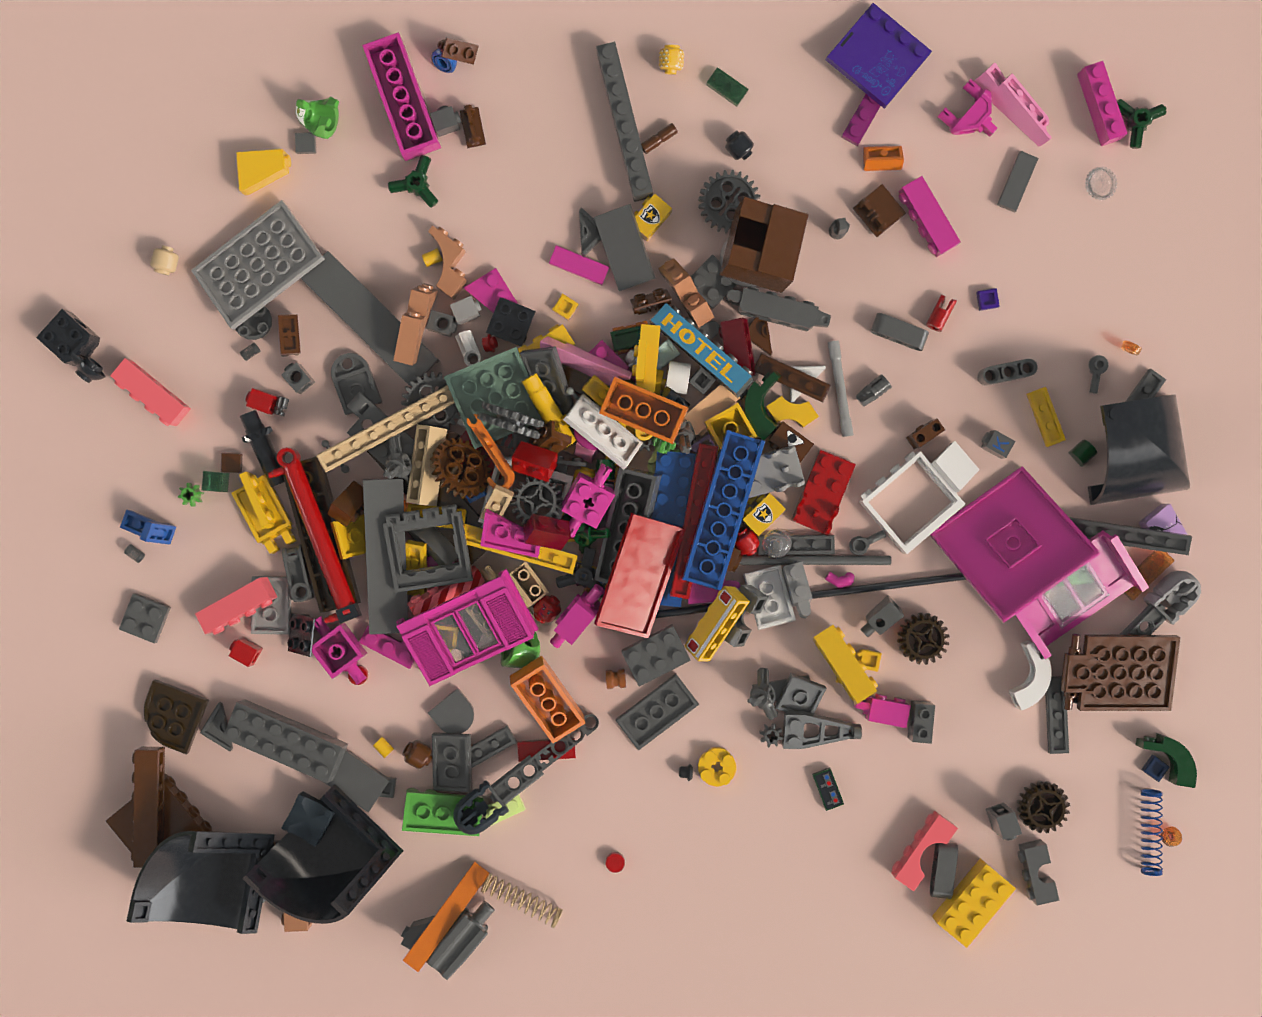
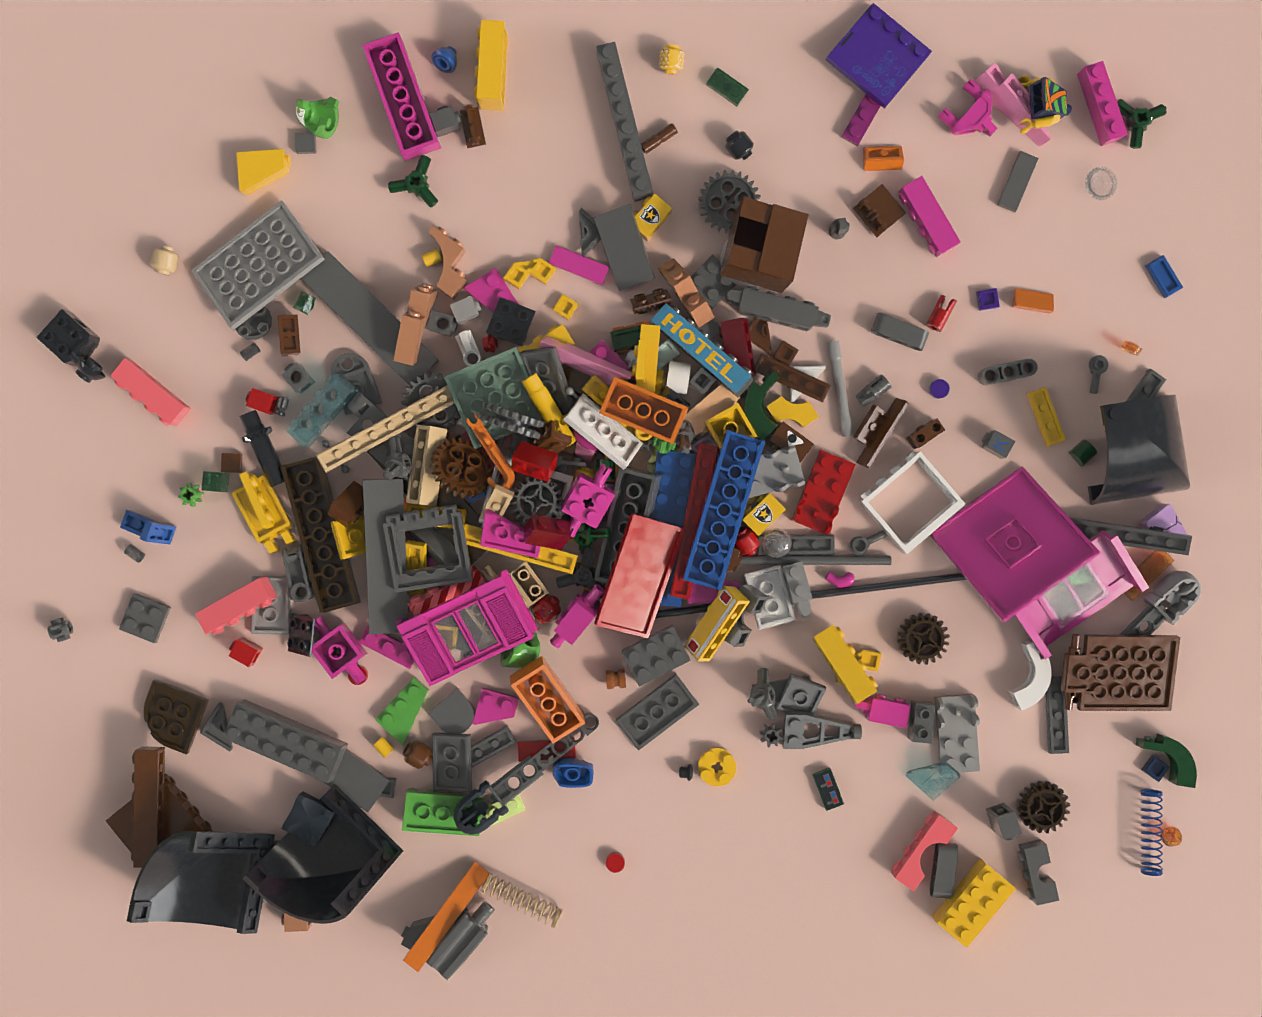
(60, 629): none -> dark grey gear
(304, 303): none -> clear green plate
(318, 535): red piece -> none
(344, 392): none -> clear light blue brick
(403, 710): none -> bright green wing
(458, 50): reddish brown hinge -> none
(492, 65): none -> yellow brick
(494, 706): none -> dark pink wing
(536, 268): none -> yellow tile
(573, 773): none -> blue piece
(785, 353): none -> reddish brown tile
(876, 429): none -> reddish brown bracket
(887, 611): dark grey torso -> none
(934, 778): none -> clear light blue wing
(939, 389): none -> dark purple tile
(955, 466): white tile -> none
(958, 731): none -> light grey hinge
(1033, 301): none -> orange slope
(1047, 103): none -> torso
(1164, 276): none -> blue tile

